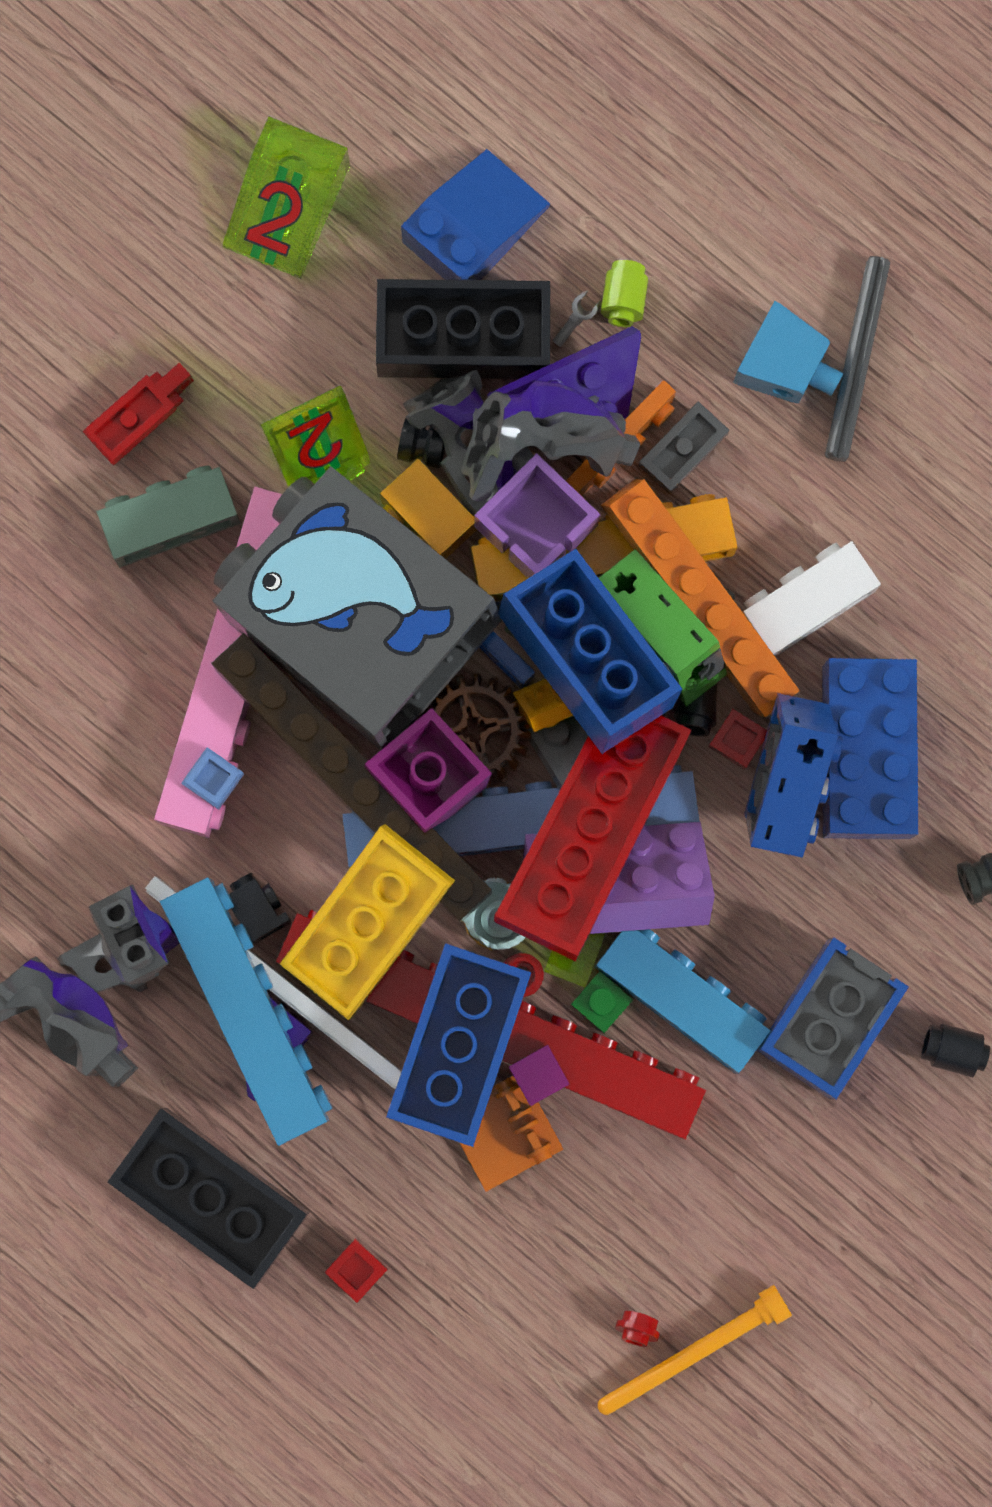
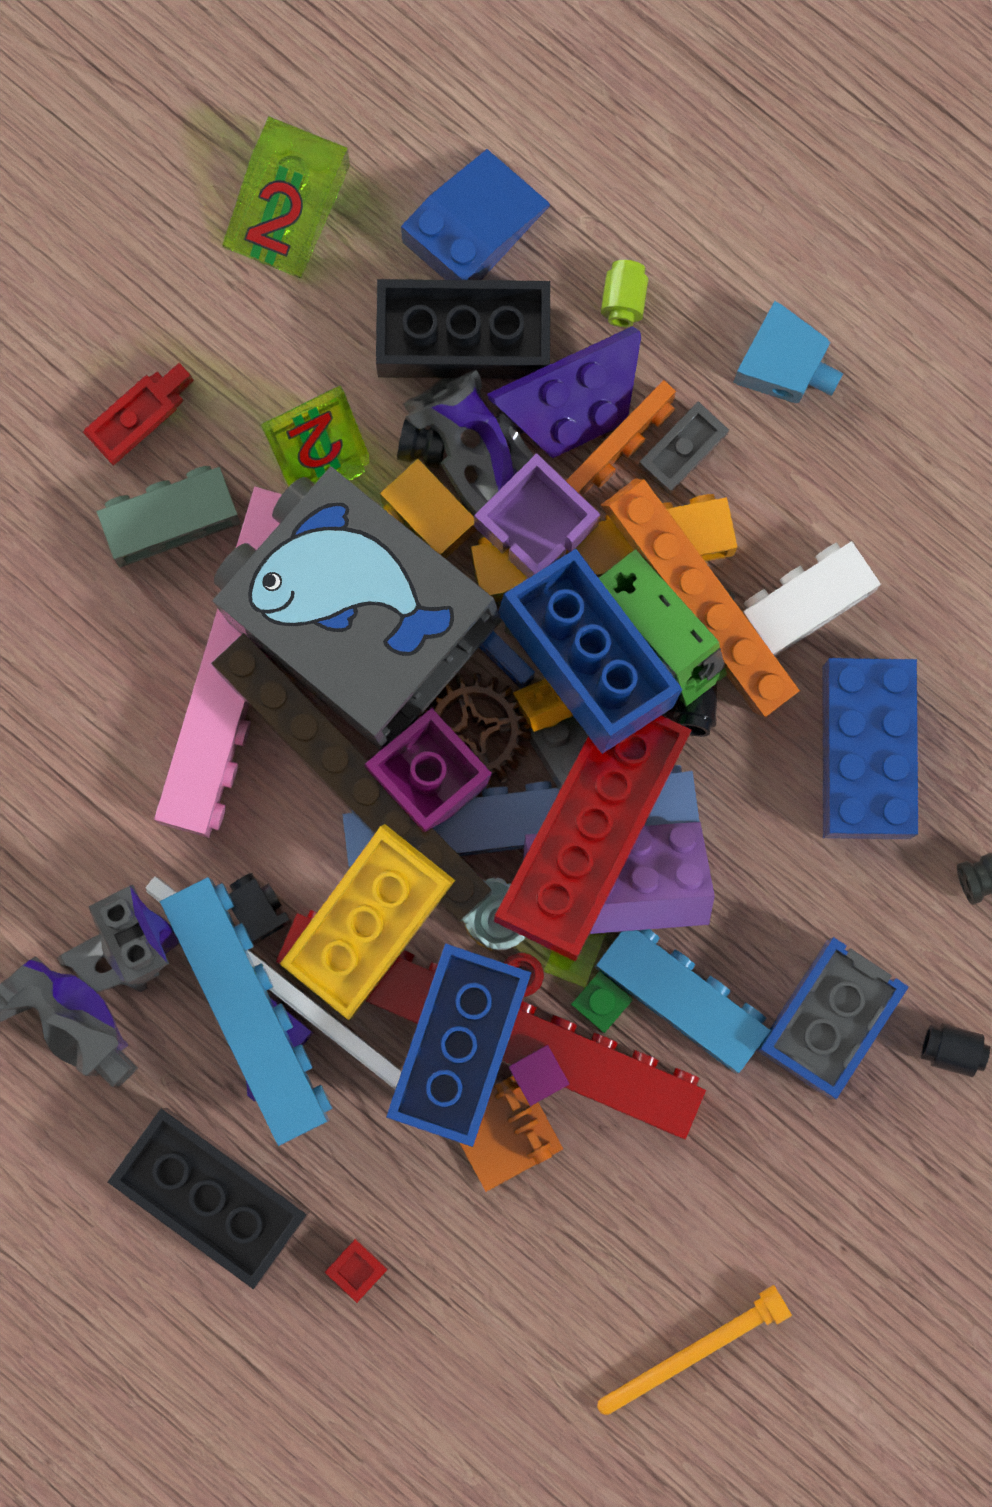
(212, 778): medium blue tile -> none
(553, 420): dark grey hips -> none
(575, 319): light grey hand -> none
(637, 1328): red plate -> none
(738, 739): red plate -> none
(792, 775): blue piece -> none
(857, 359): dark grey axle -> none

